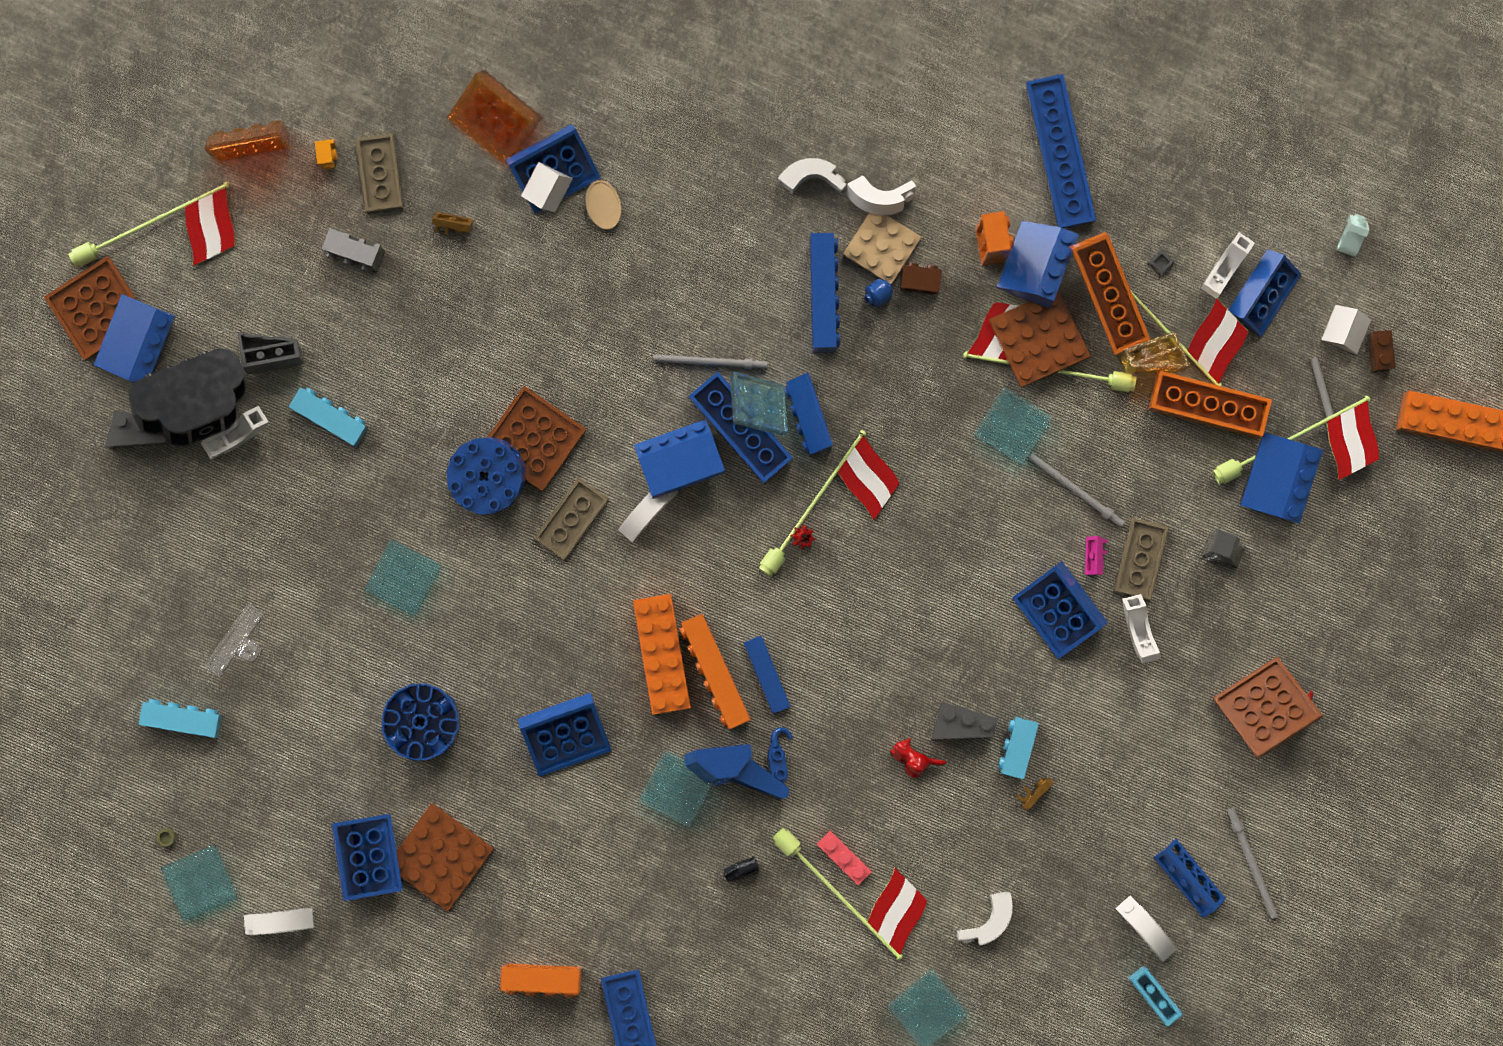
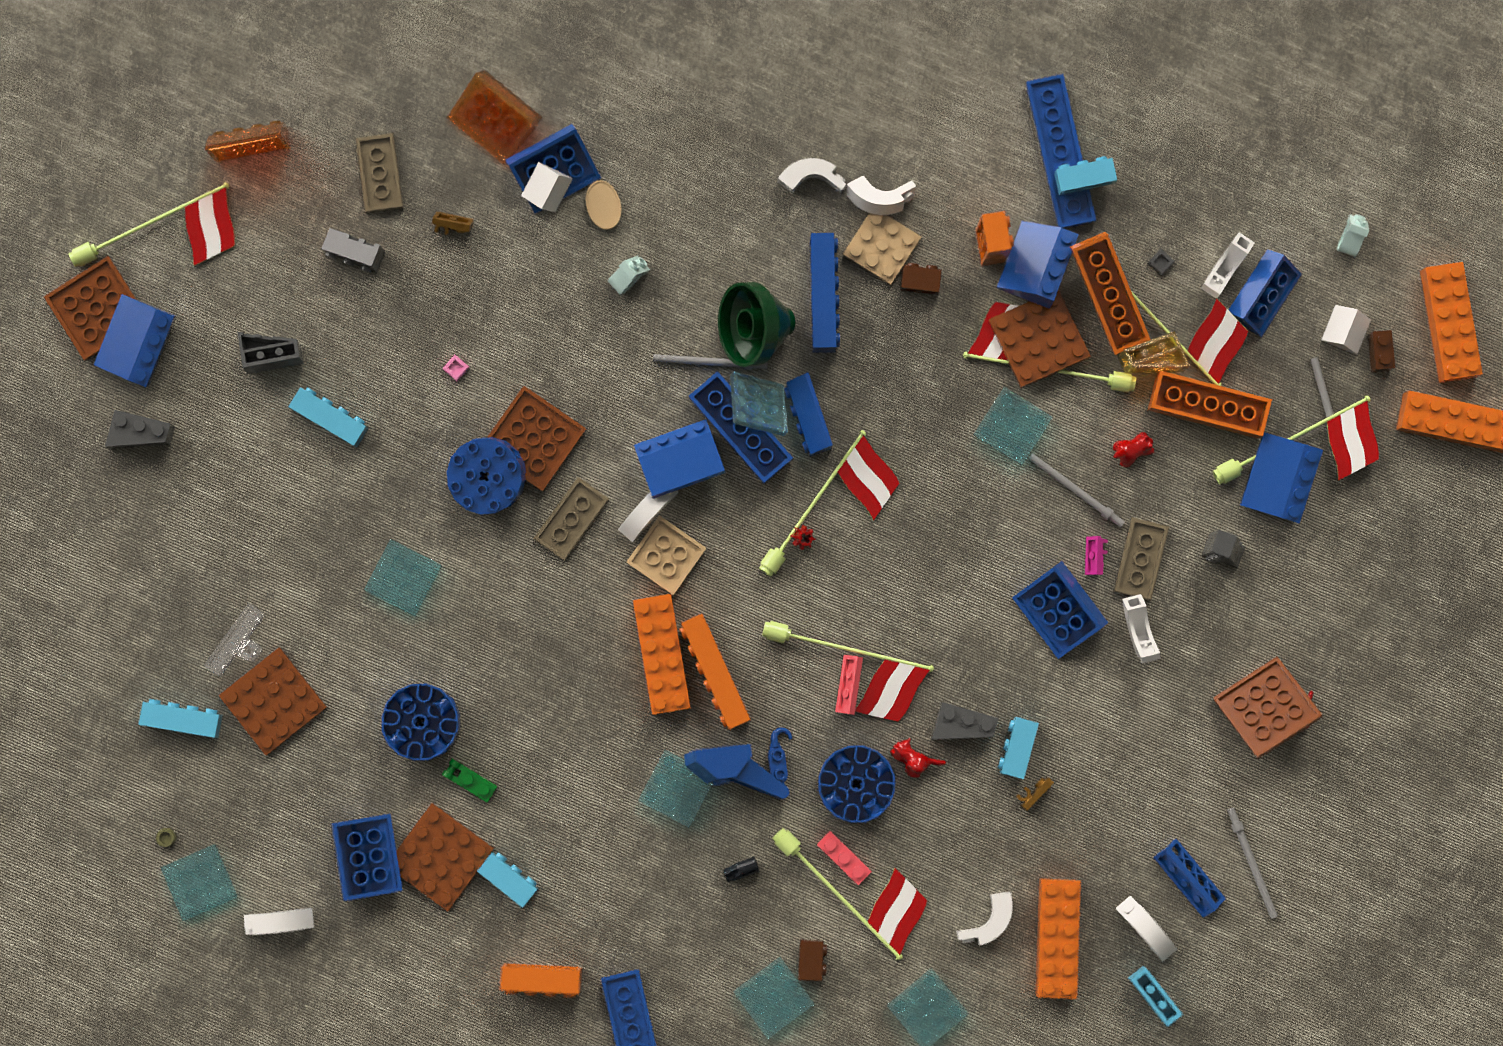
(190, 398): black brick -> none
(244, 429): white arch -> none
(273, 701): none -> dark orange plate
(326, 154): light orange brick -> none
(456, 368): none -> bright pink tile
(470, 780): none -> green plate
(508, 879): none -> medium azure brick
(564, 734): blue slope -> none
(628, 274): none -> light aqua pin
(666, 555): none -> tan plate
(752, 323): none -> dark green cone
(767, 674): blue tile -> none
(773, 997): none -> clear light blue plate
(811, 959): none -> reddish brown brick
(849, 684): none -> coral plate
(875, 788): none -> blue brick
(878, 293): blue head -> none
(890, 686): none -> flag
(1058, 938): none -> orange brick
(1085, 175): none -> medium azure brick
(1130, 450): none -> red animal
(1451, 322): none -> orange brick

